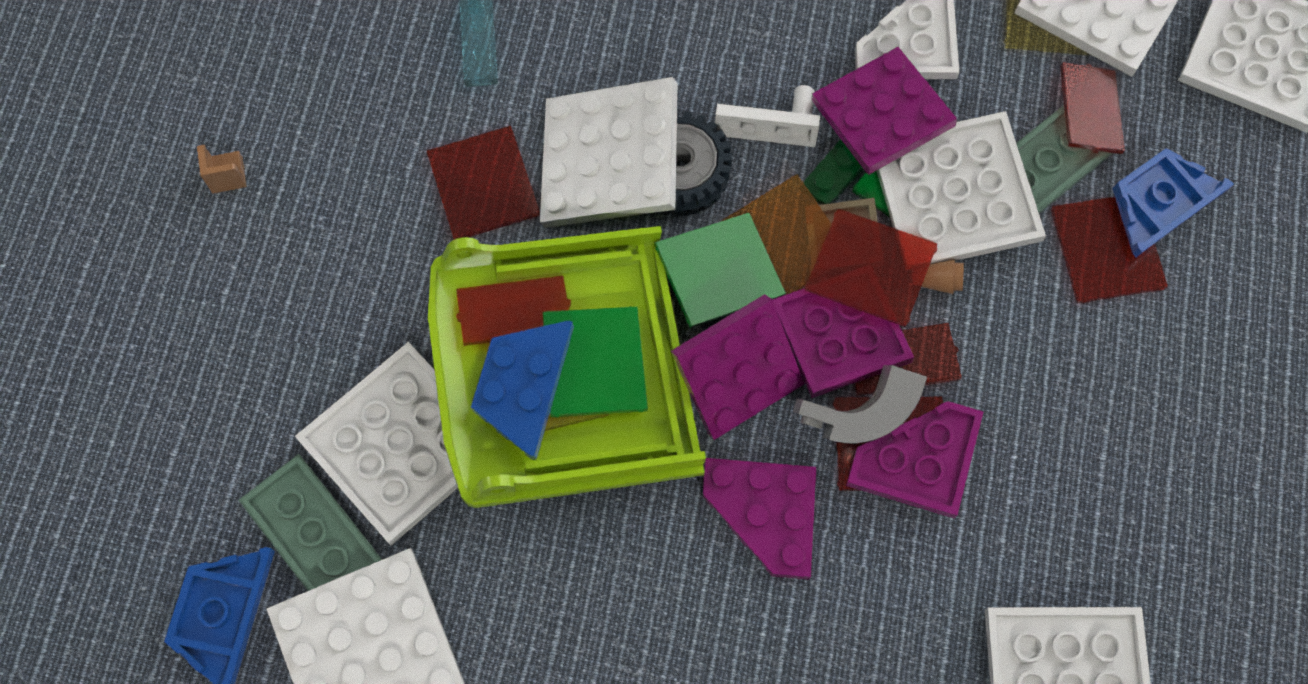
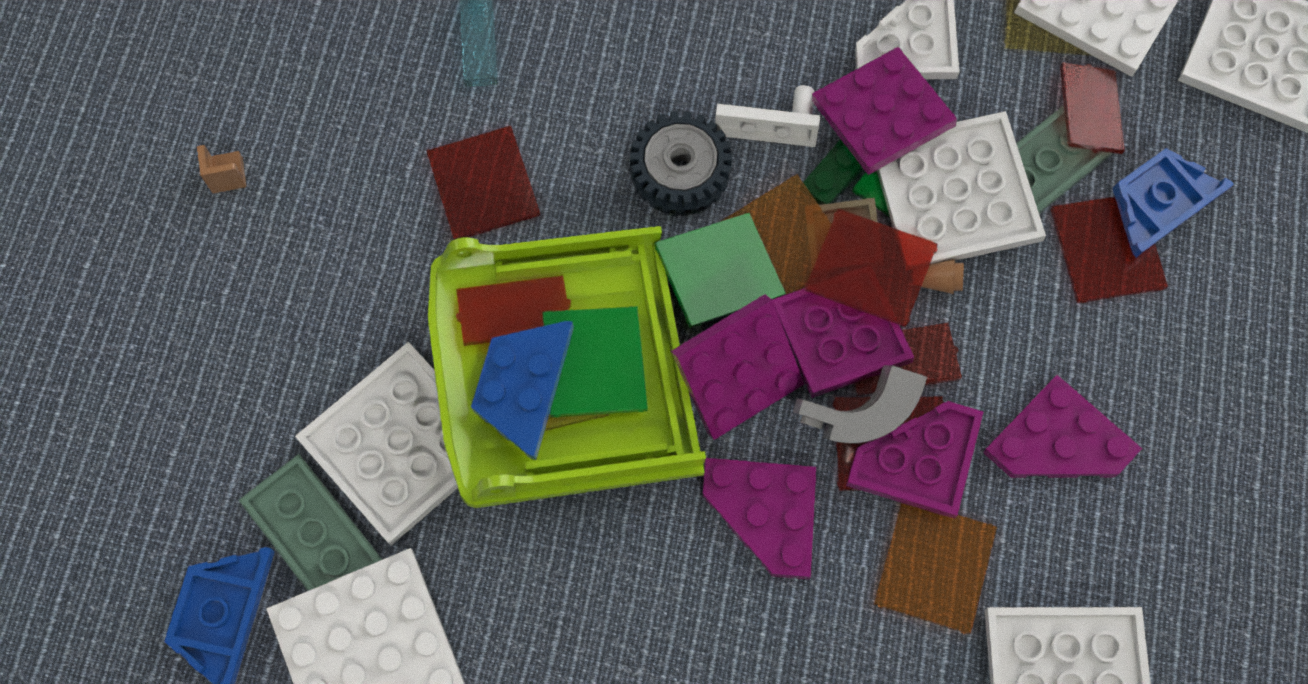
(609, 153): white plate -> none
(936, 567): none -> clear orange piece
(1061, 438): none -> magenta plate

